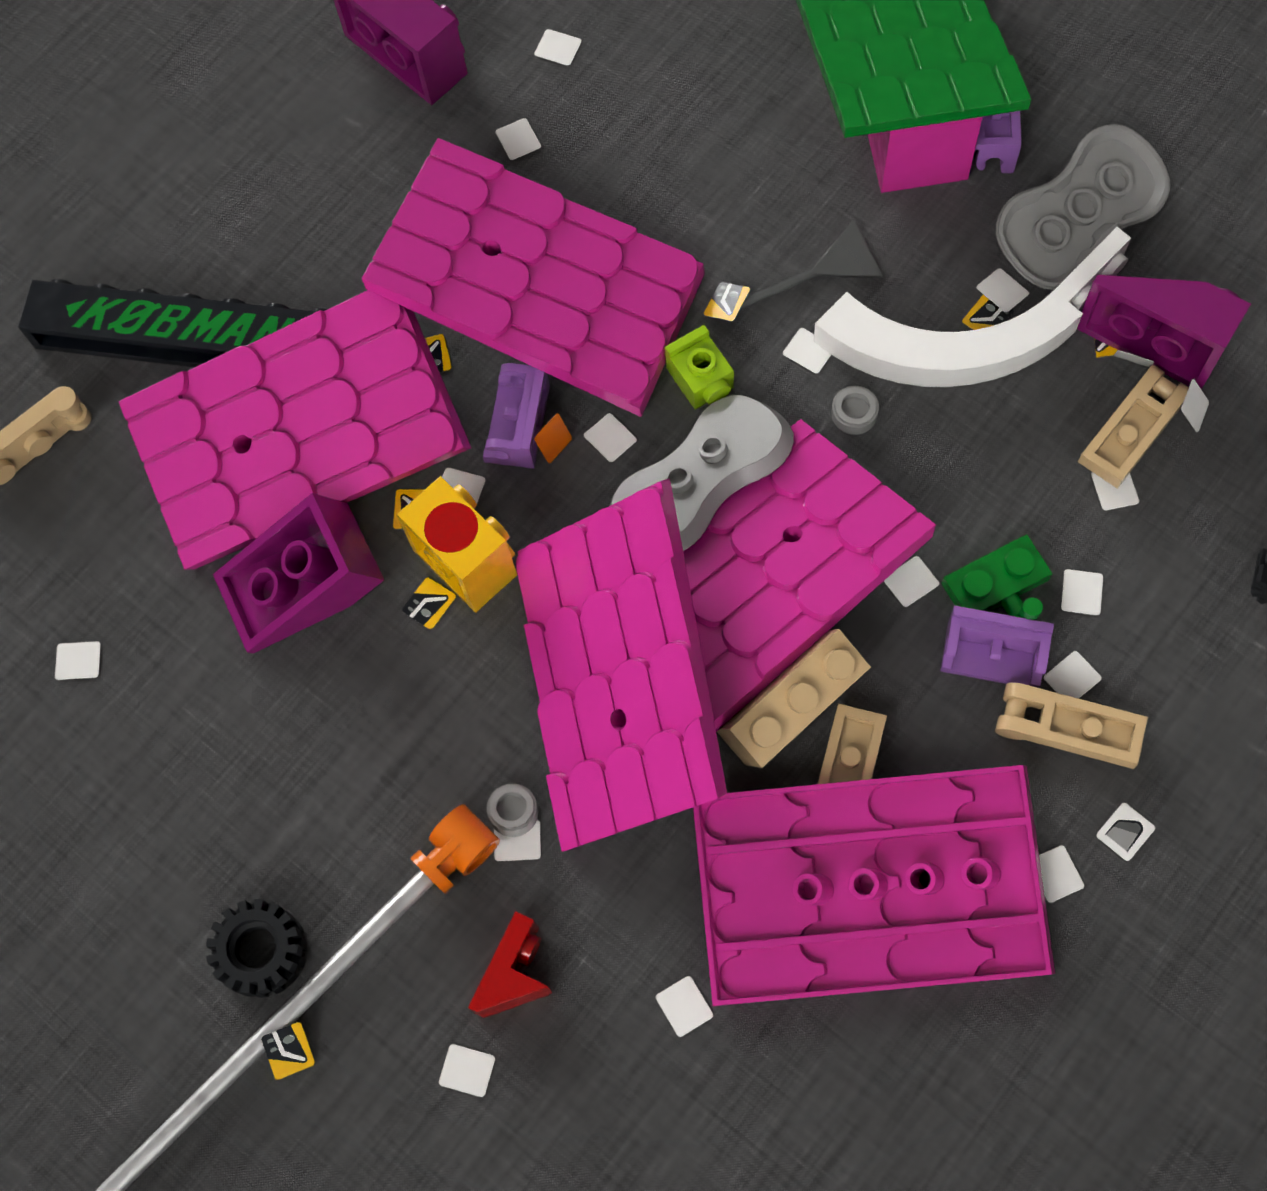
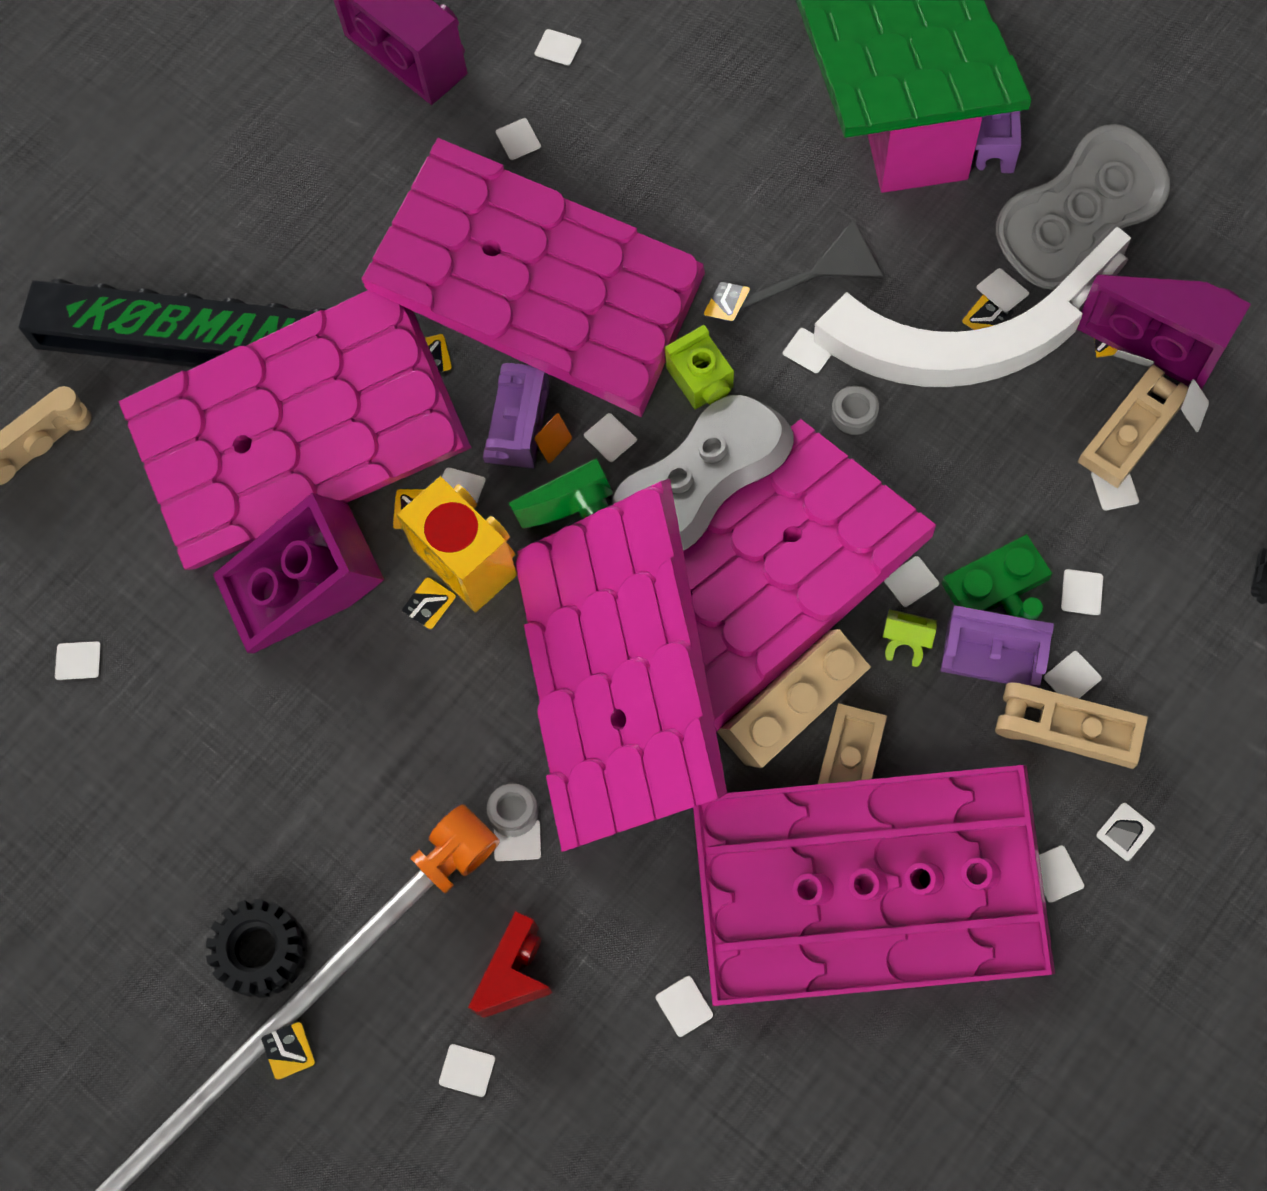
(576, 491): none -> green slope
(908, 630): none -> lime tile

